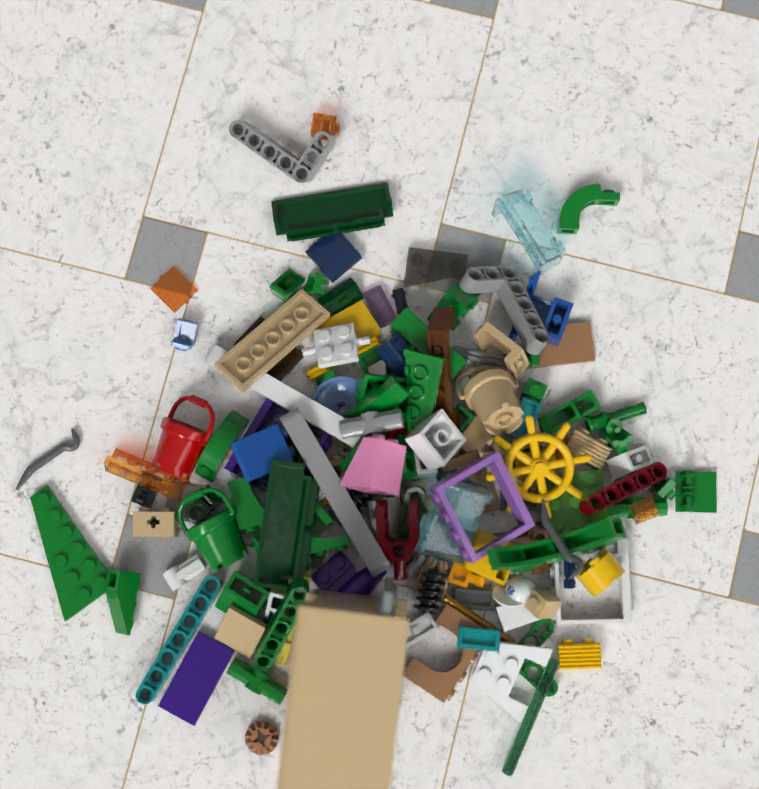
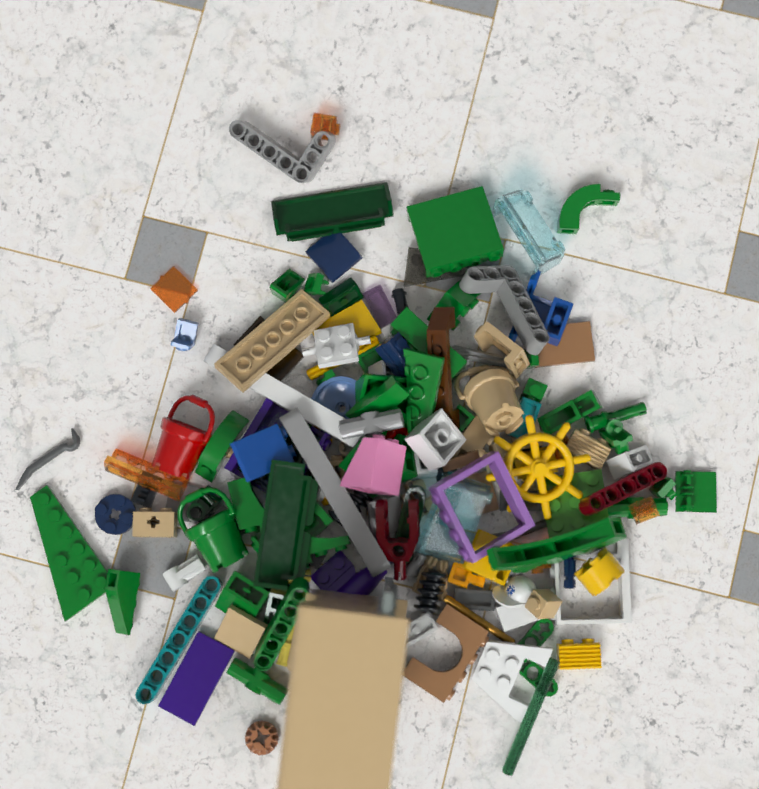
(104, 510): none -> dark blue plate
(455, 232): none -> green panel
(478, 639): teal tile -> none
(533, 533): tan pin -> none
(559, 542): dark grey piece -> none

